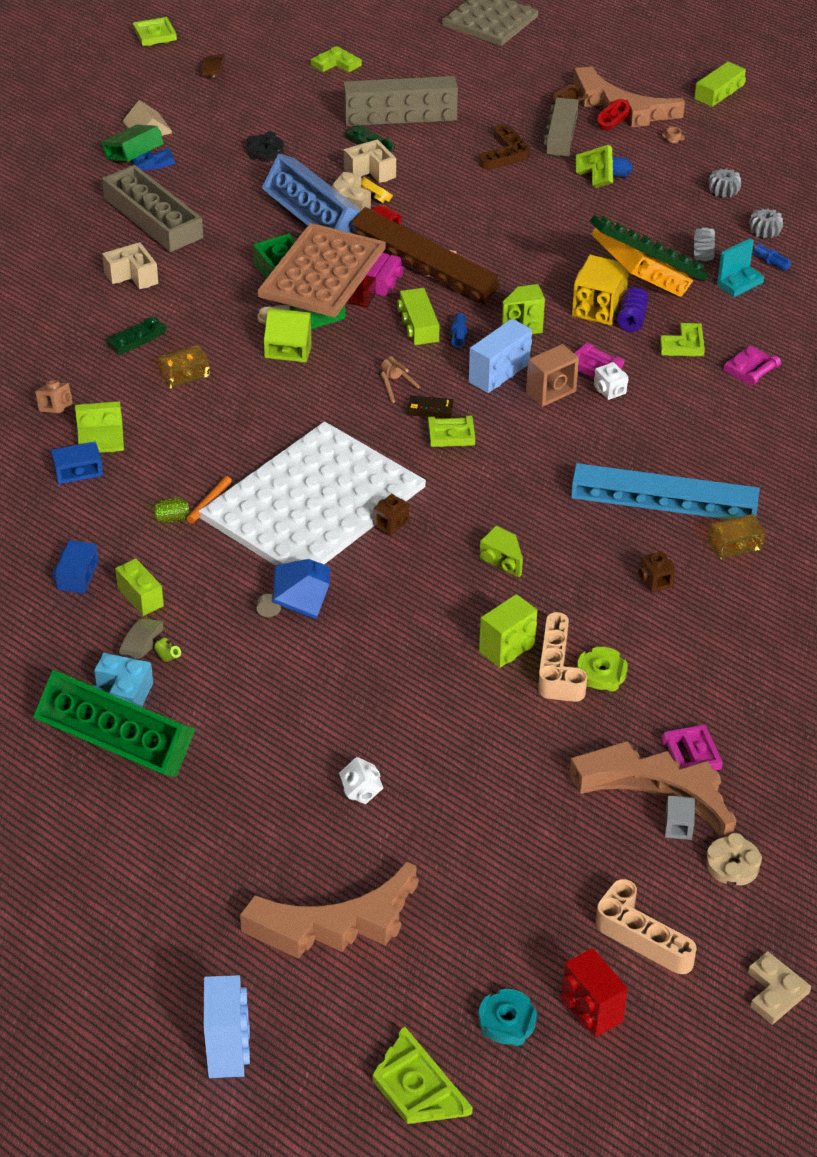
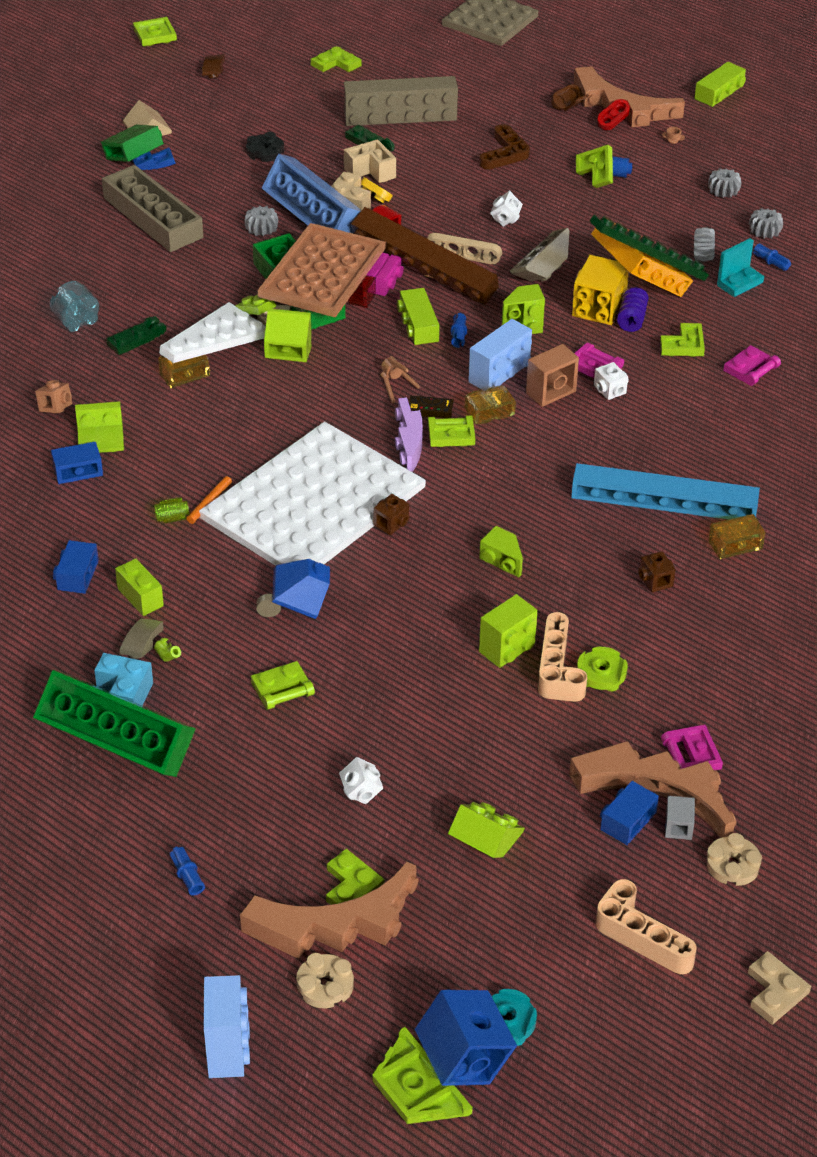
(75, 306): none -> clear light blue brick
(131, 263): tan brick -> none
(187, 871): none -> blue axle
(215, 332): none -> white wing
(255, 305): none -> lime plate
(261, 220): none -> light grey gear
(282, 684): none -> lime plate
(323, 966): none -> tan plate
(355, 878): none -> lime plate
(409, 434): none -> lavender slope
(463, 245): none -> tan beam
(465, 1037): none -> blue brick
(485, 829): none -> lime slope
(490, 404): none -> clear yellow brick
(506, 209): none -> white brick
(544, 258): none -> dark tan wedge
(561, 126): dark tan brick -> none
(593, 992): red brick -> none
(628, 812): none -> blue brick

